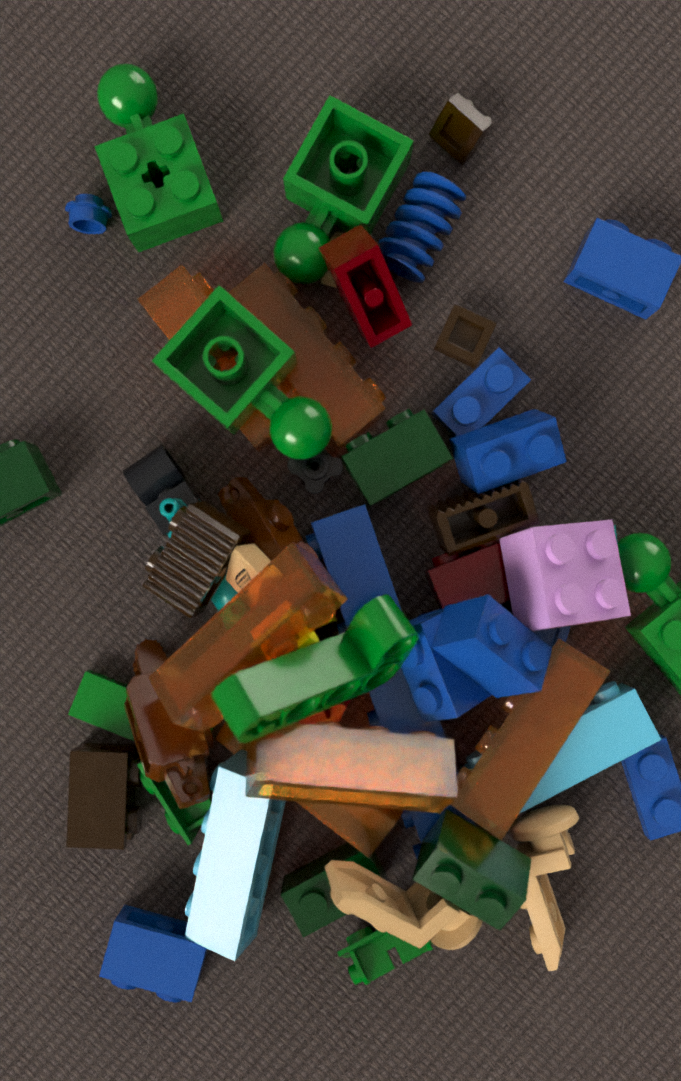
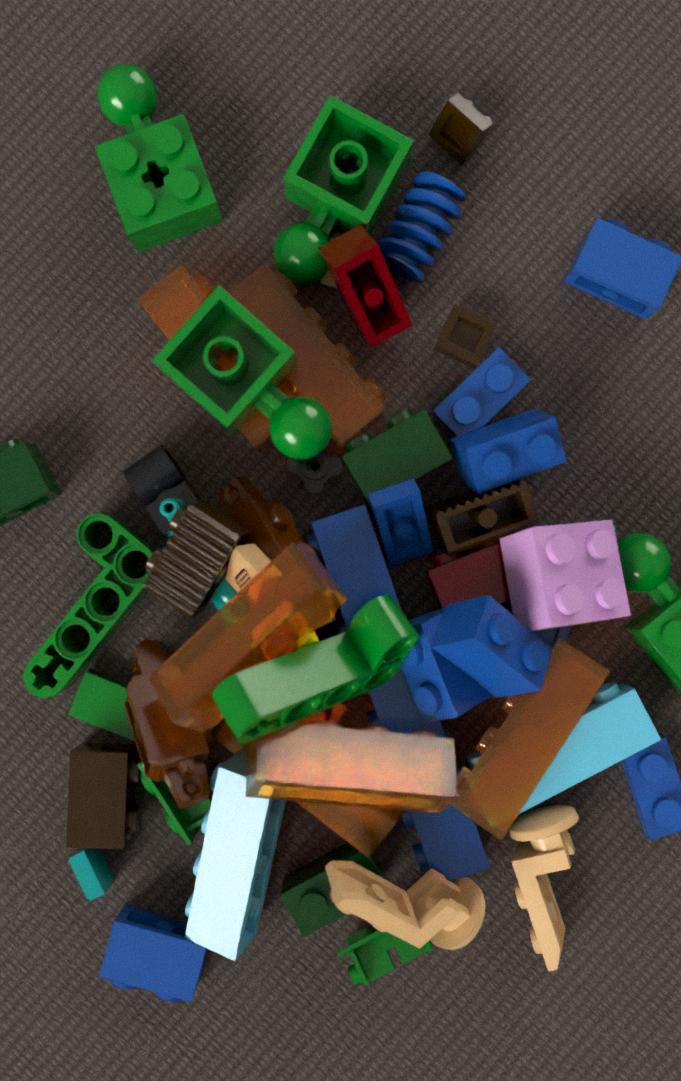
(88, 214): blue plate -> none
(88, 609): none -> green beam
(91, 871): none -> teal tile
(401, 522): none -> blue plate
(473, 870): dark green brick -> none

